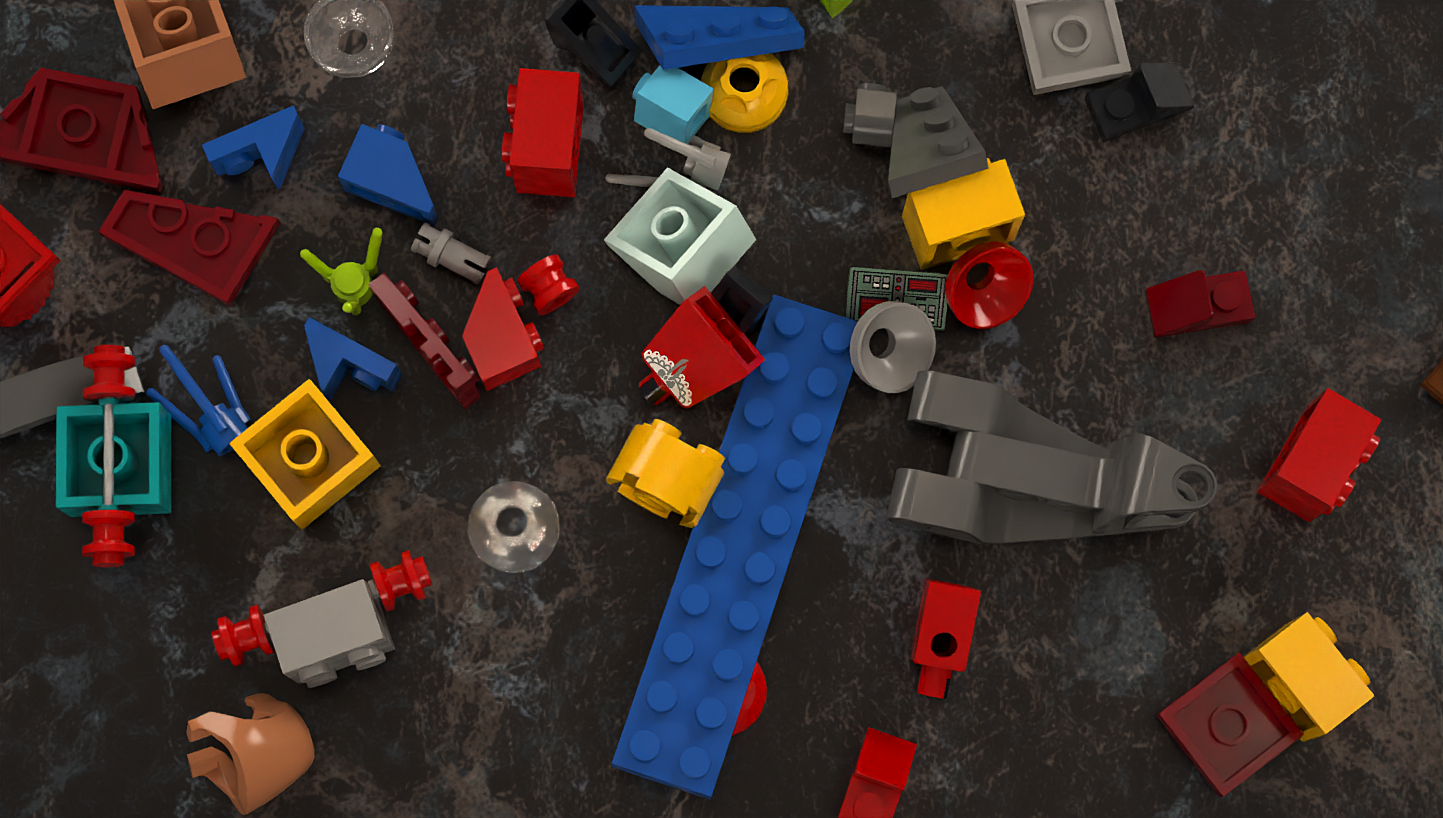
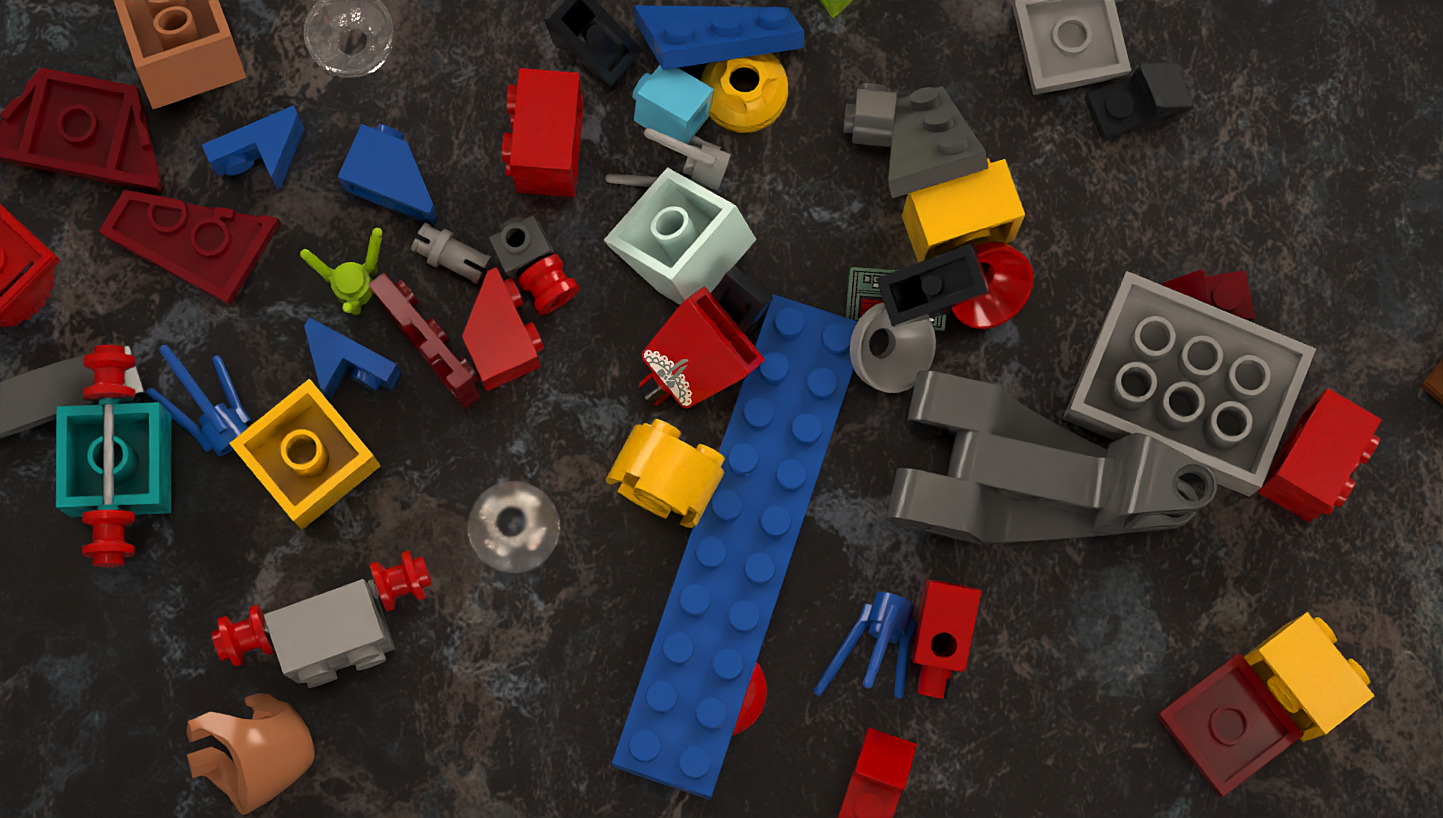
(520, 244): none -> dark grey plate
(888, 620): none -> blue plant
(933, 286): none -> black slope
(1191, 381): none -> light grey slope

